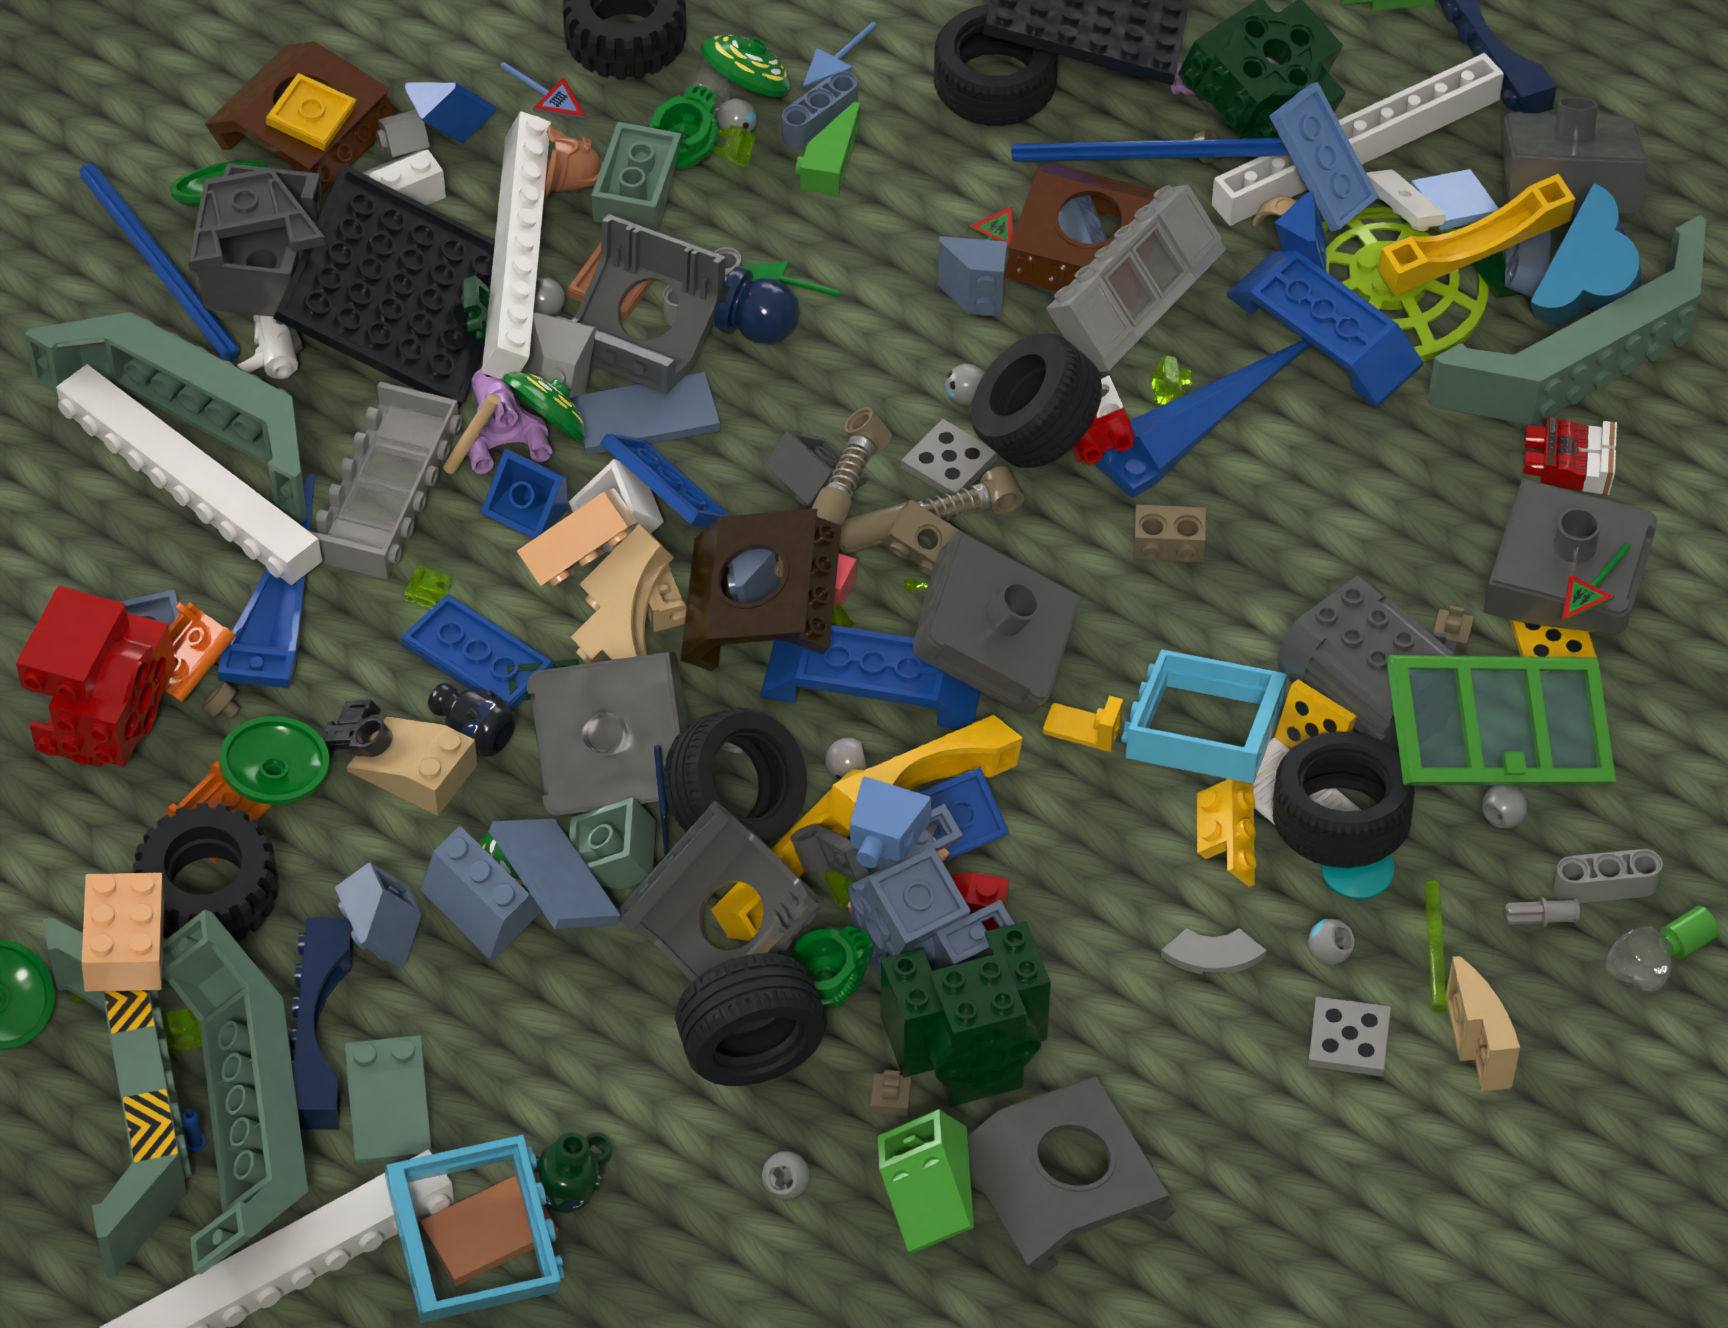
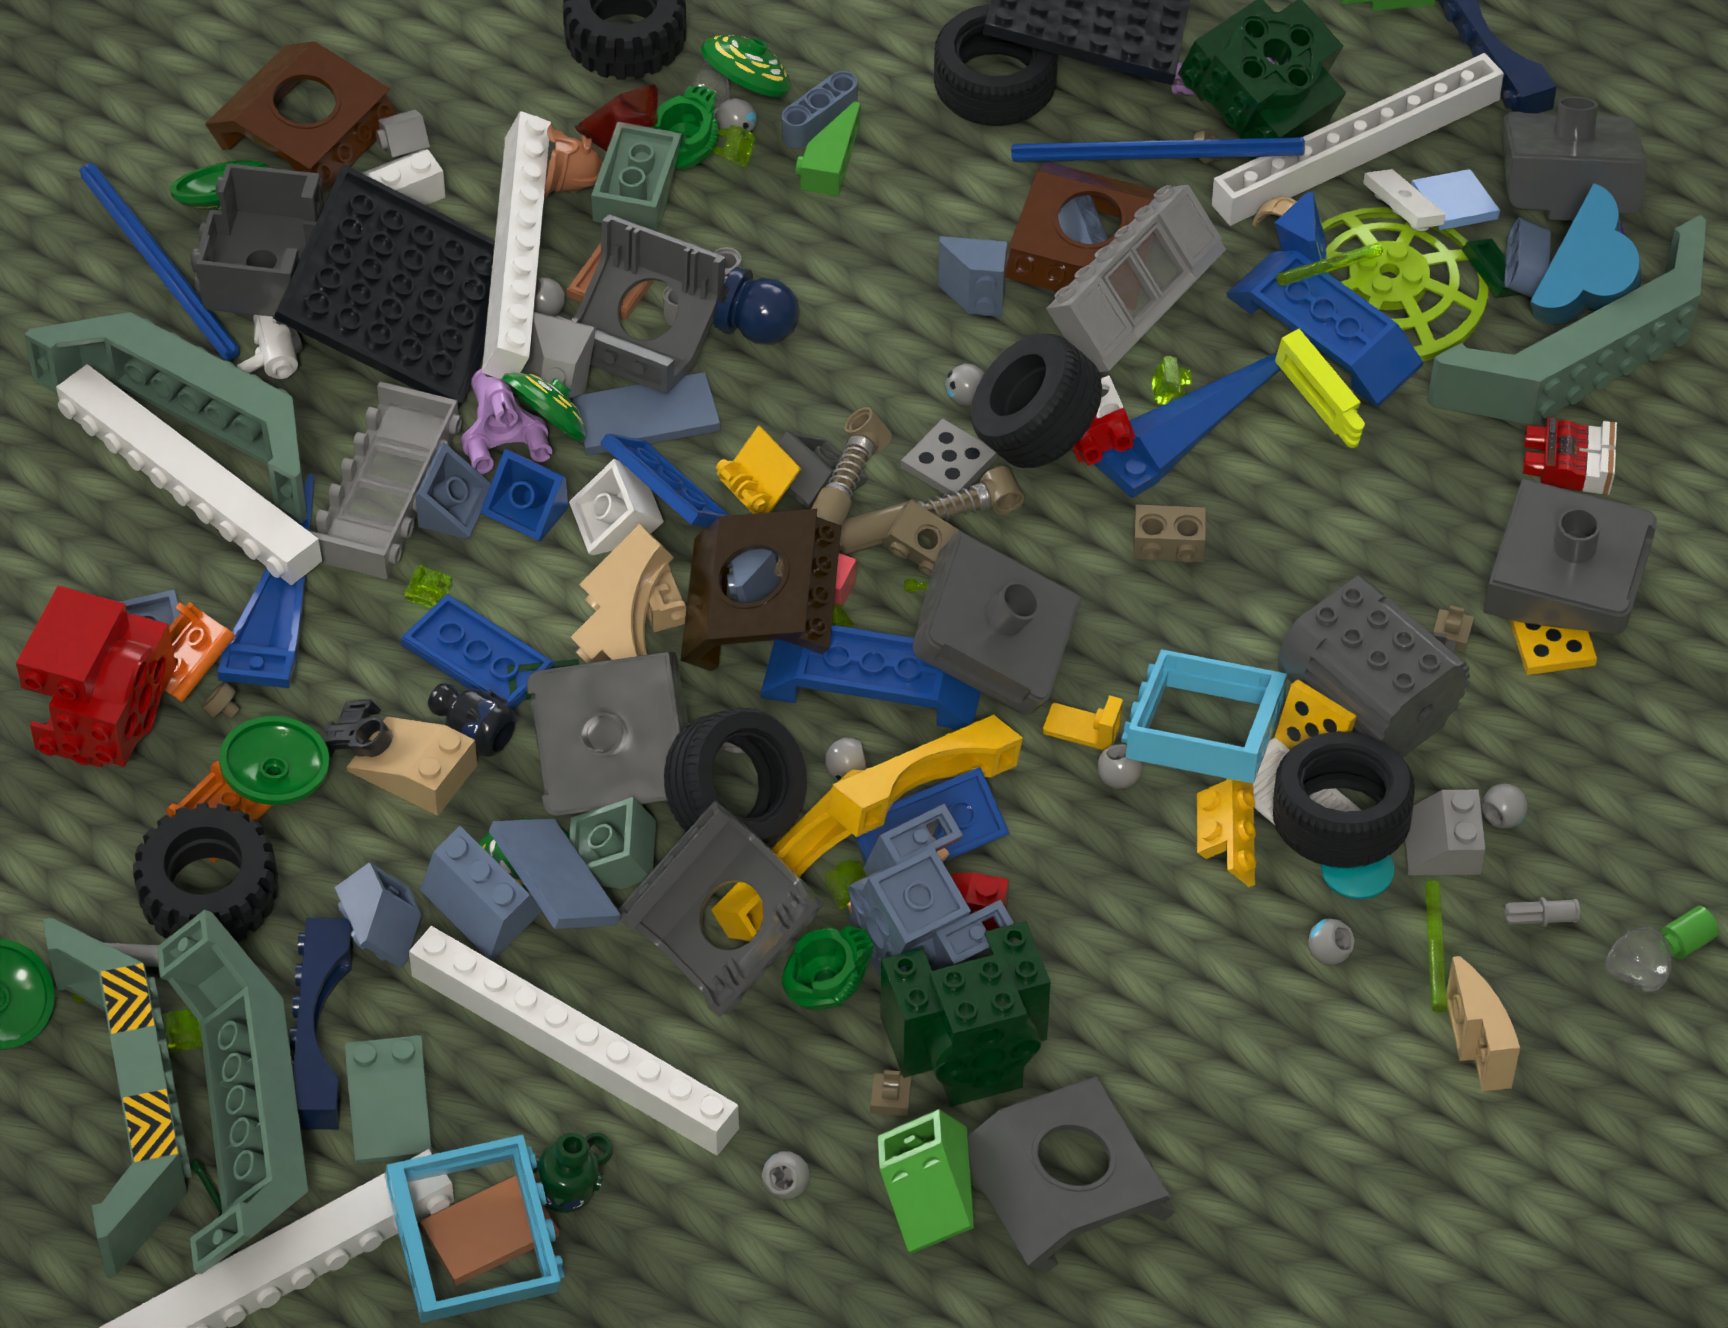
(123, 932): light nougat brick -> none
(194, 1138): blue piece -> none
(199, 1168): none -> dark green hinge
(248, 205): dark grey wing -> none
(311, 112): yellow tile -> none
(450, 108): blue slope -> none
(451, 495): none -> sand blue slope
(471, 433): tan bar -> none
(476, 302): dark green plate -> none
(557, 101): piece -> none
(575, 1040): none -> white brick
(578, 538): light nougat brick -> none
(630, 107): none -> clear red slope
(661, 793): dark blue piece -> none
(750, 1019): black tyre -> none
(759, 472): none -> yellow hinge
(776, 271): green piece -> none
(824, 848): dark grey plate -> none
(825, 65): medium blue piece -> none
(887, 821): medium blue torso -> none
(996, 227): piece -> none
(1116, 769): none -> light grey piece
(1213, 954): light grey tile -> none
(1321, 386): none -> neon yellow hinge
(1324, 156): medium blue plate -> none
(1329, 264): none -> clear neon green bar
(1349, 1036): light grey tile -> none
(1430, 257): yellow arch -> none
(1446, 835): none -> light grey slope
(1500, 720): door -> none
(1584, 596): piece -> none
(1624, 875): light grey beam -> none

